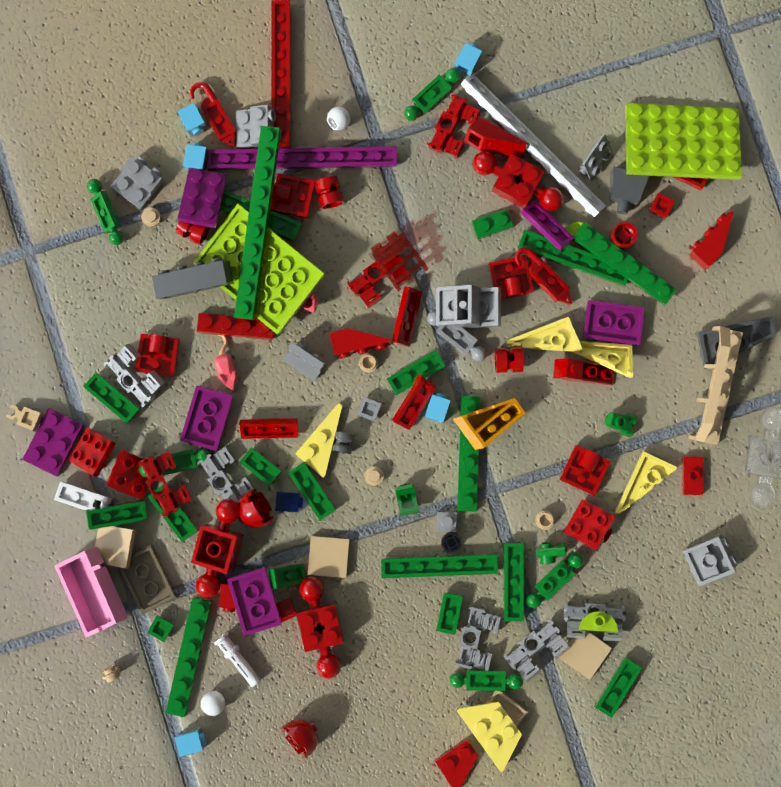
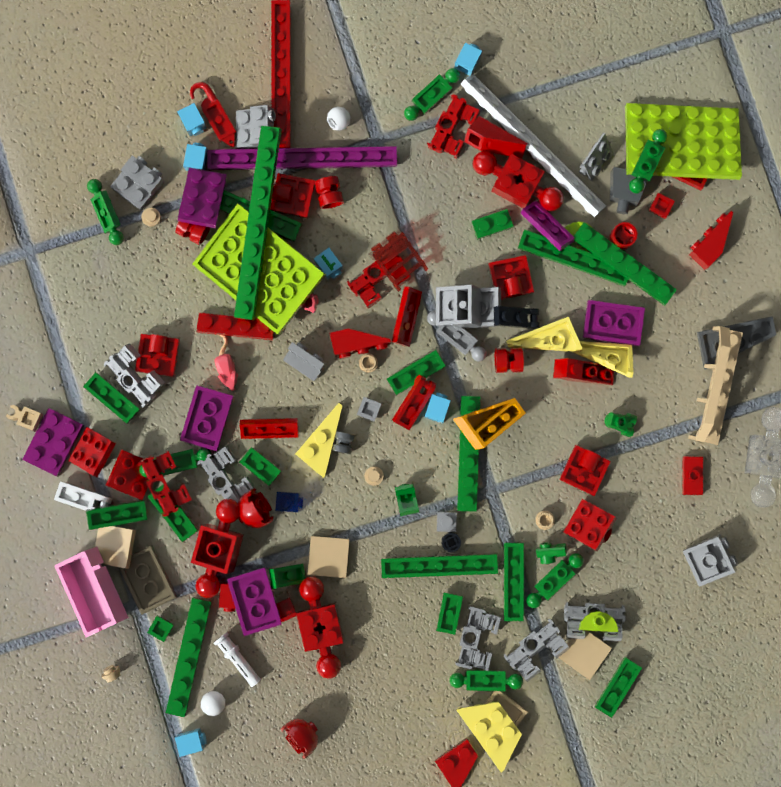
(192, 279): dark grey brick -> none
(311, 491): green plate -> none
(328, 264): none -> medium azure brick
(516, 317): none -> black plate
(545, 277): red plate -> none
(646, 474): light yellow wing -> none
(648, 161): none -> green plate

